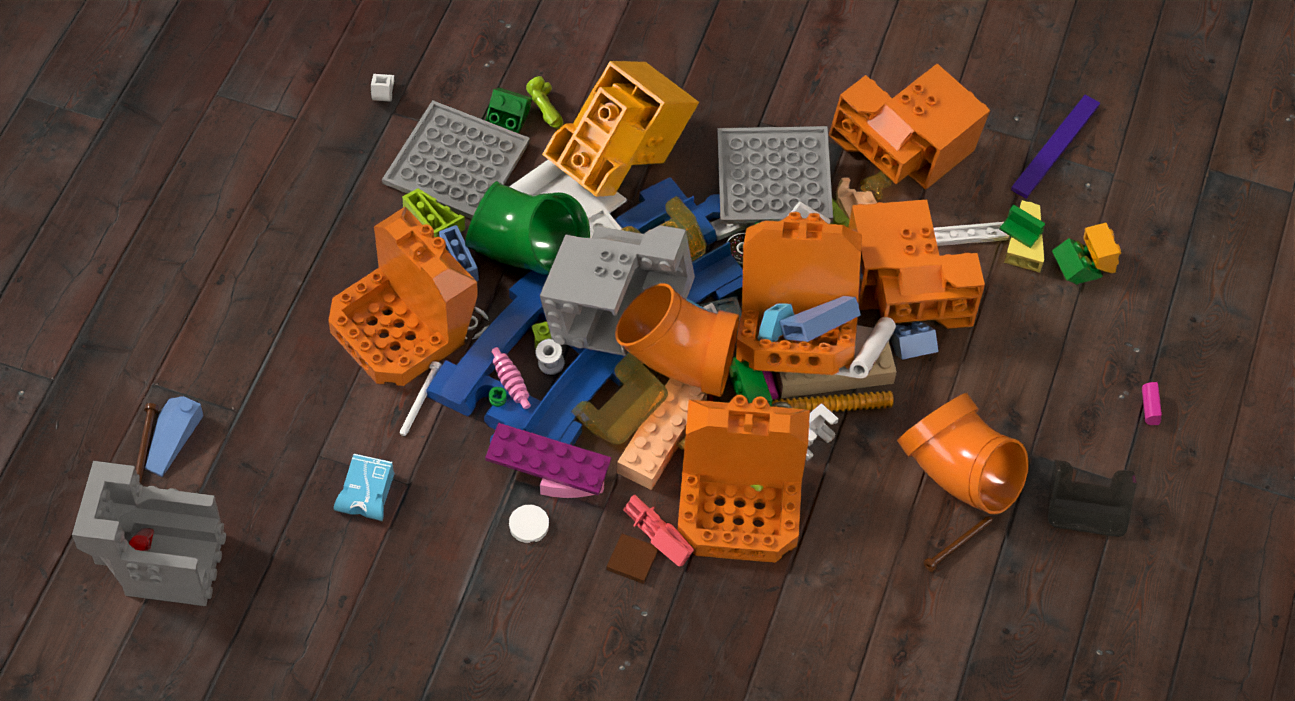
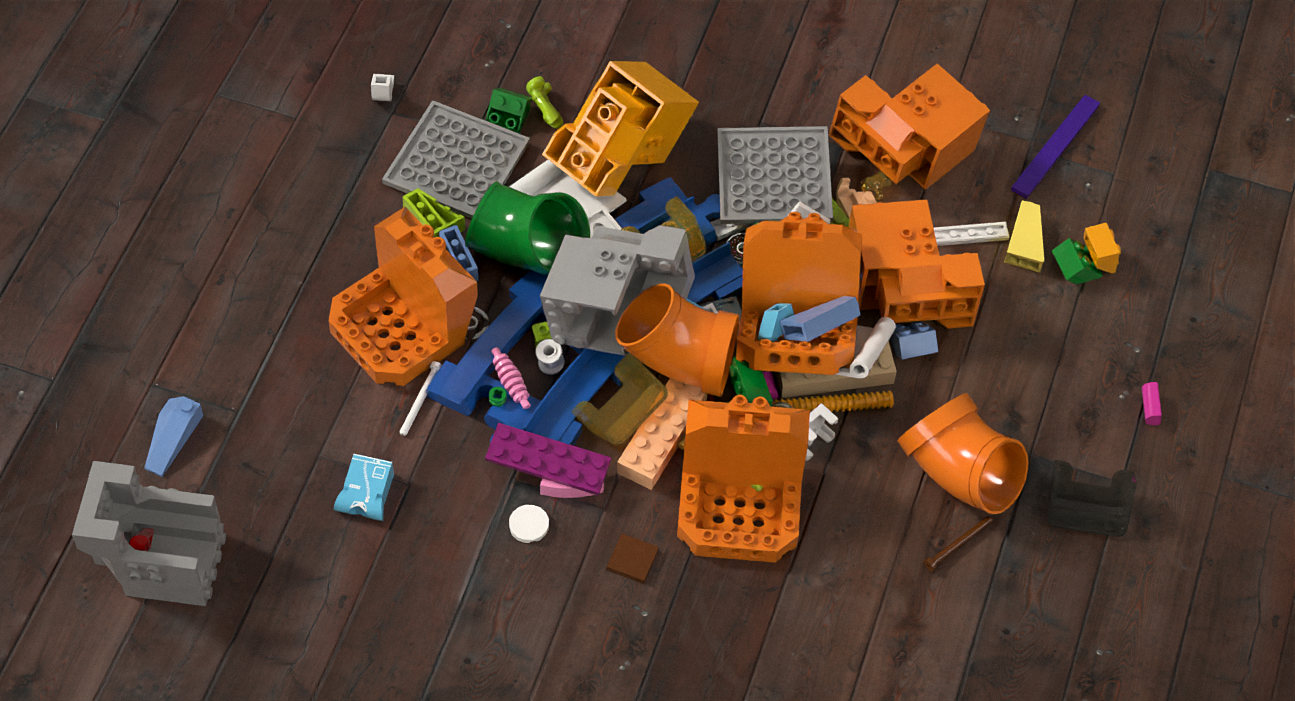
(151, 410): reddish brown bar -> none
(662, 534): coral arm -> none
(1022, 226): green panel -> none

